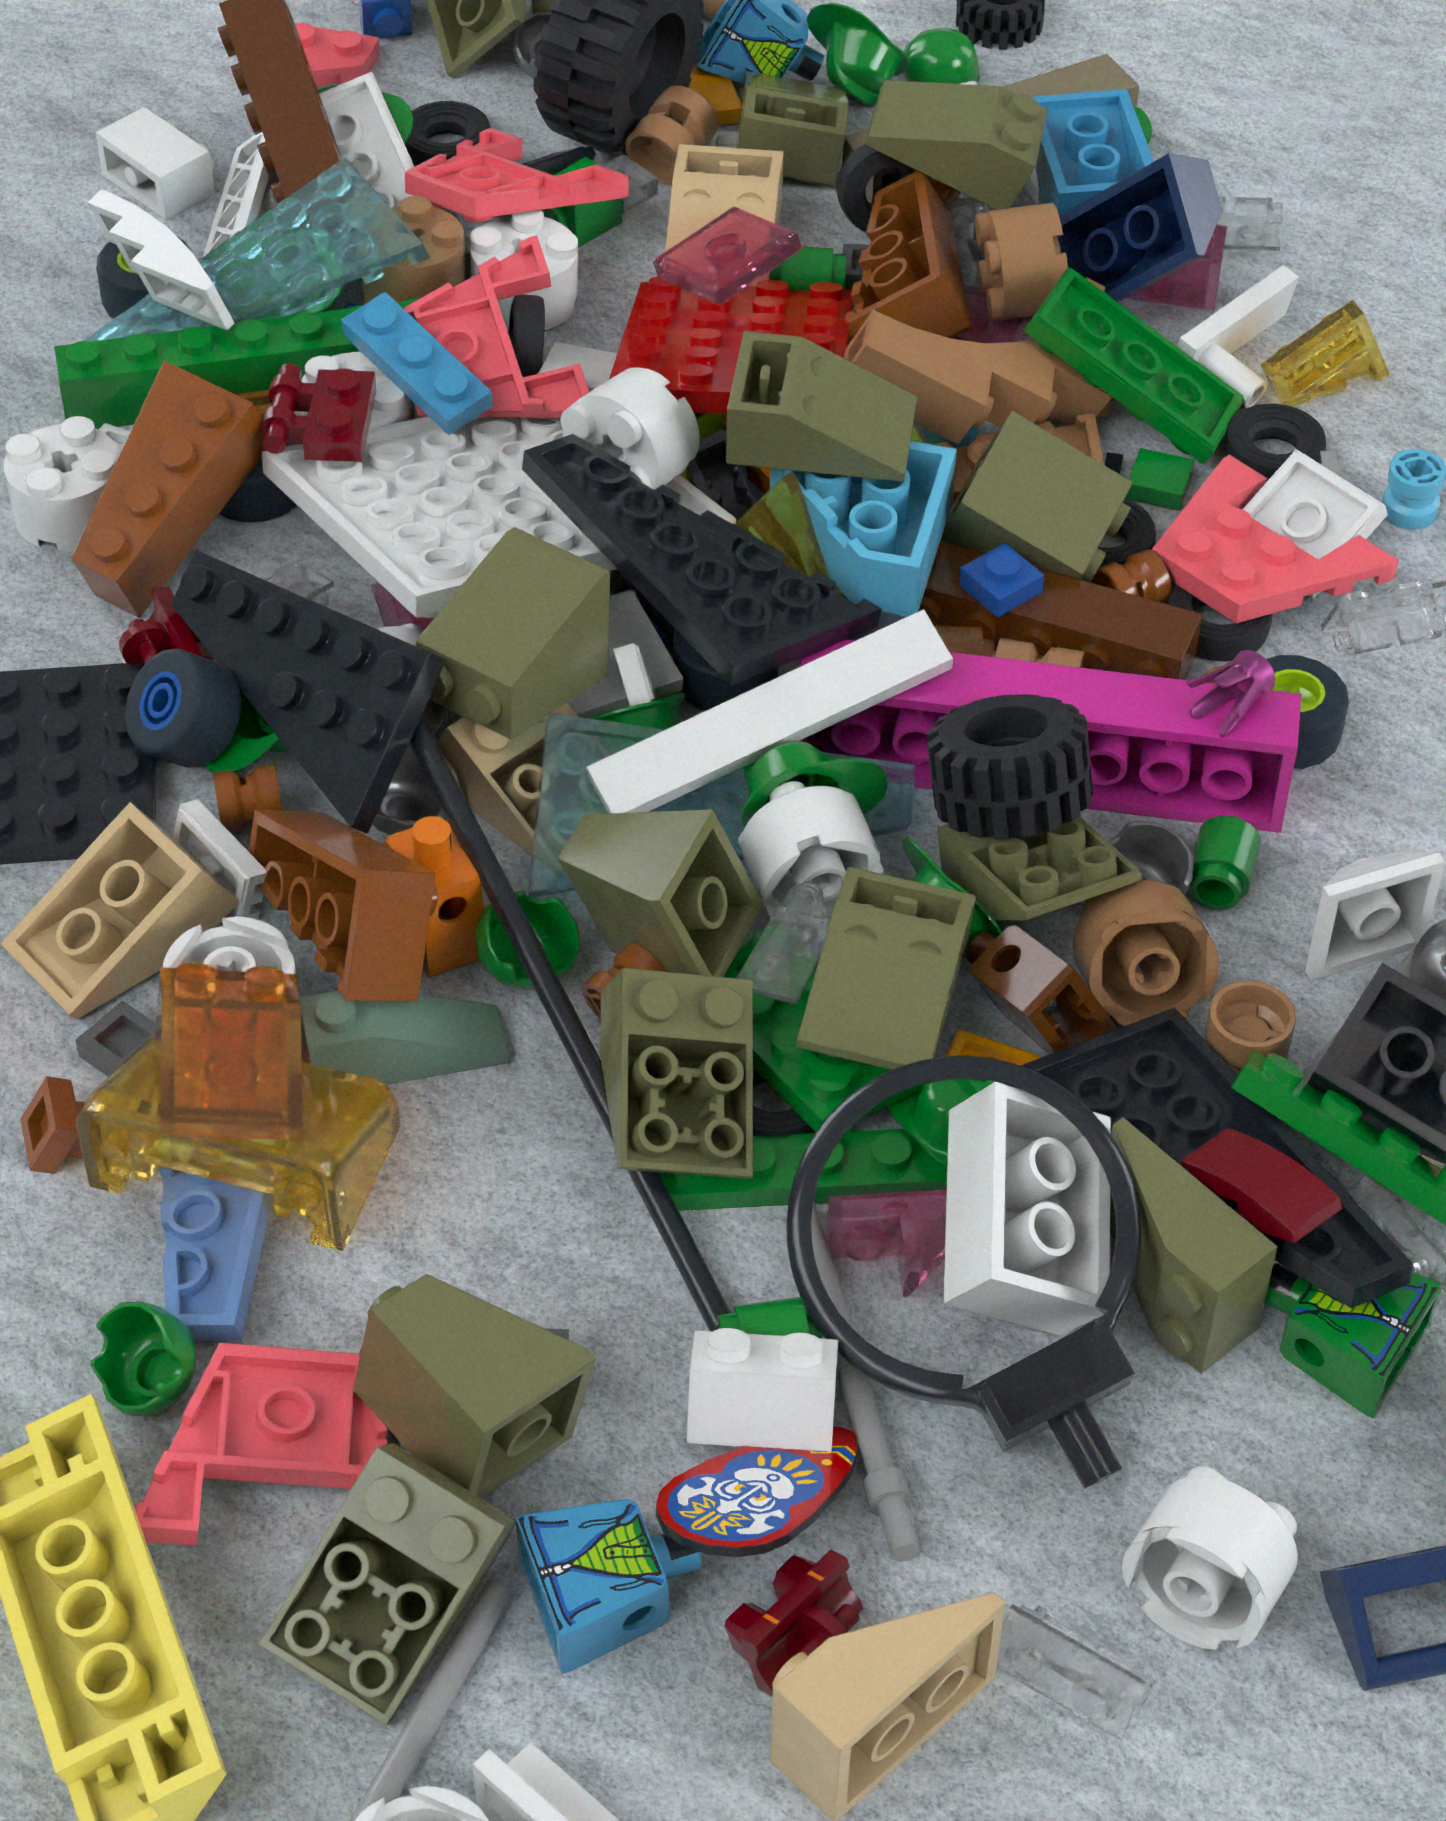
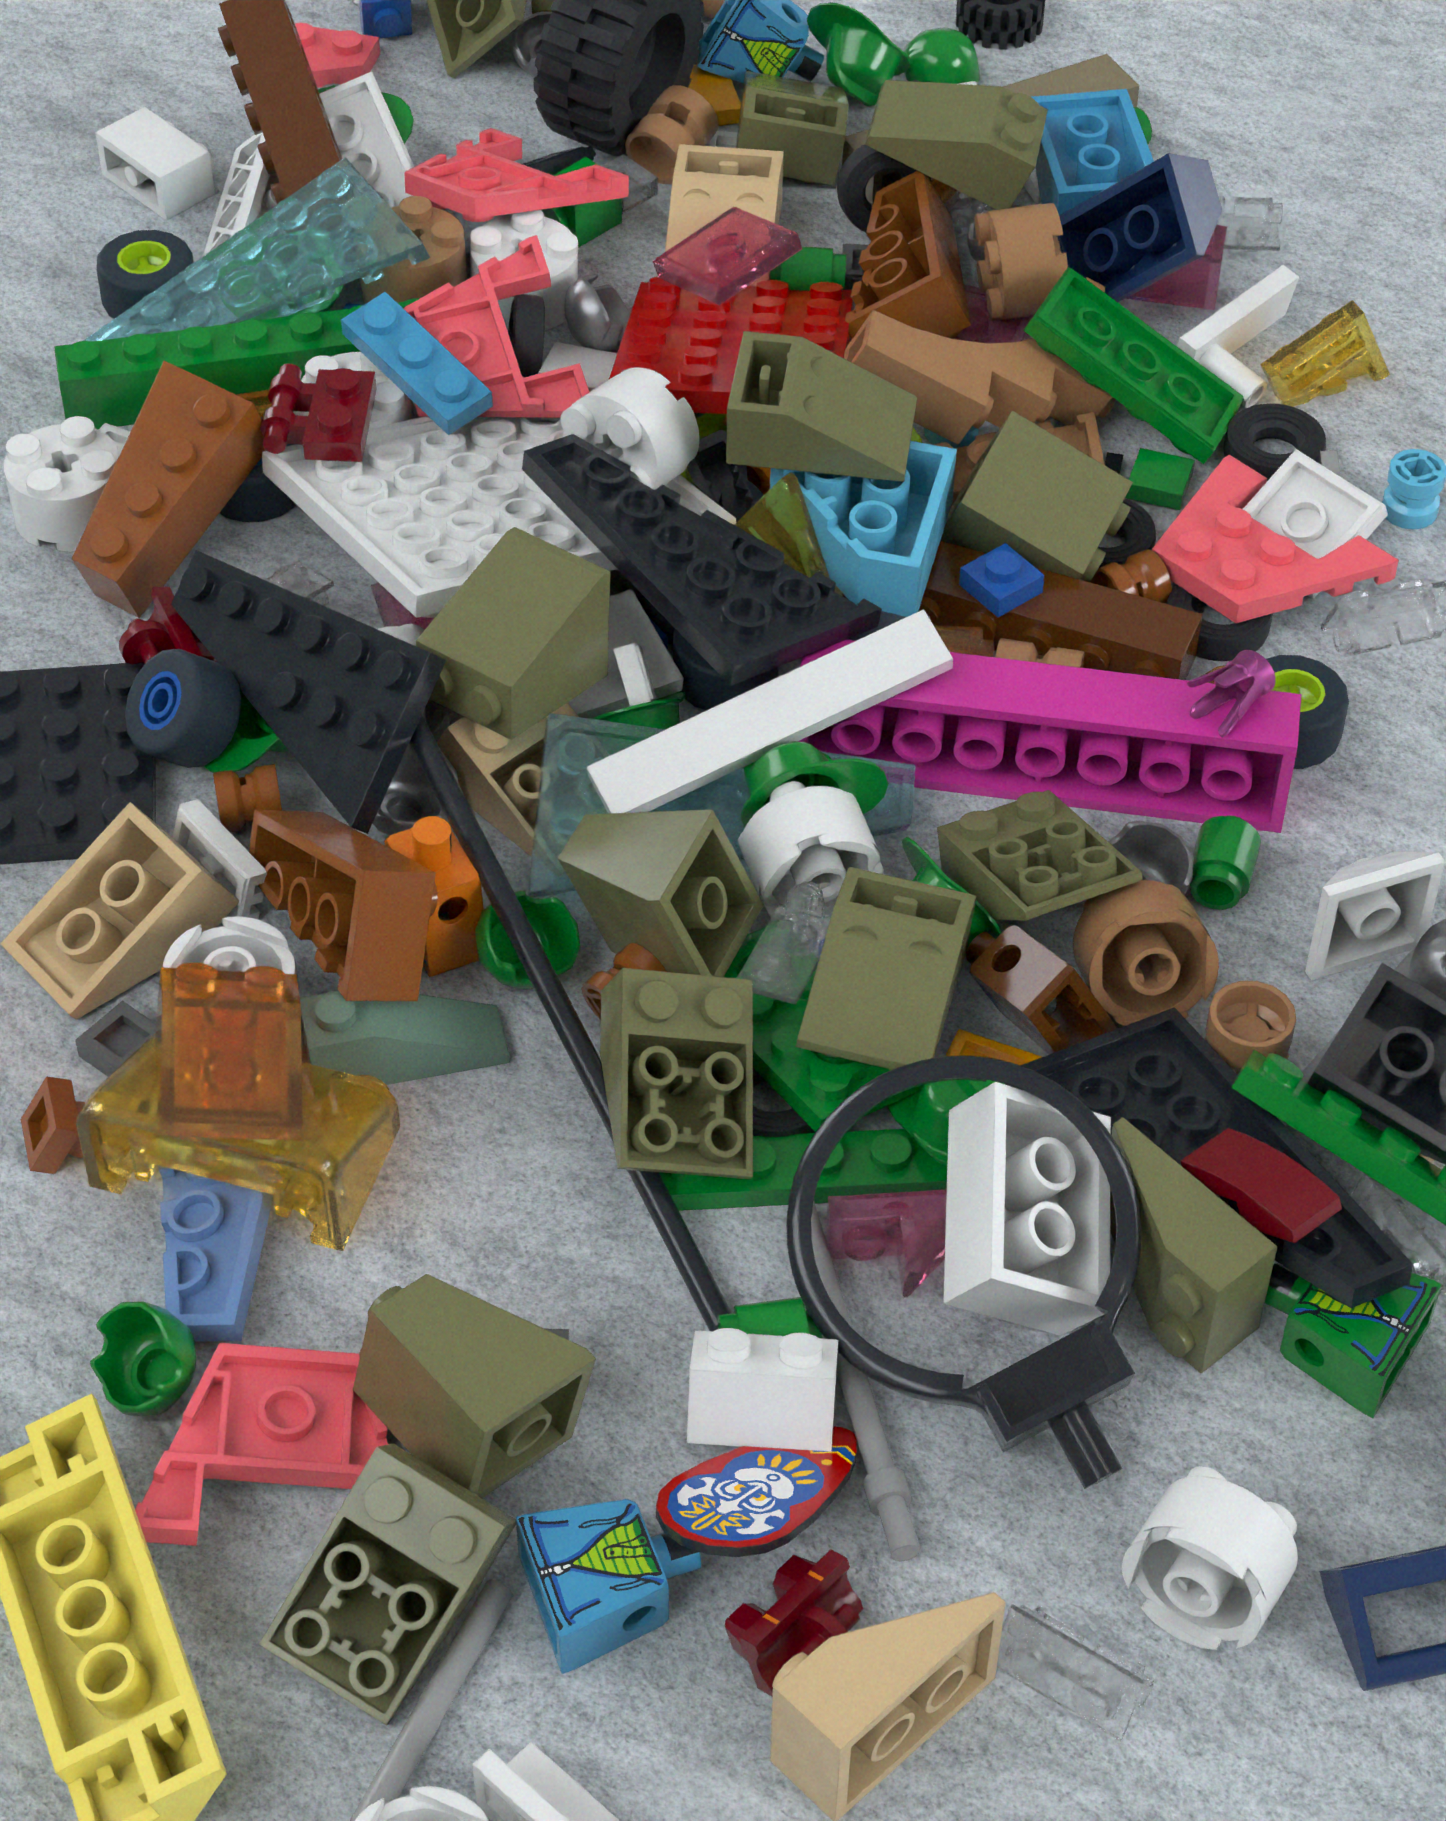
(160, 259): white slope -> none
(439, 119): black tyre -> none
(595, 314): none -> flat silver hair
(1010, 766): black tyre -> none

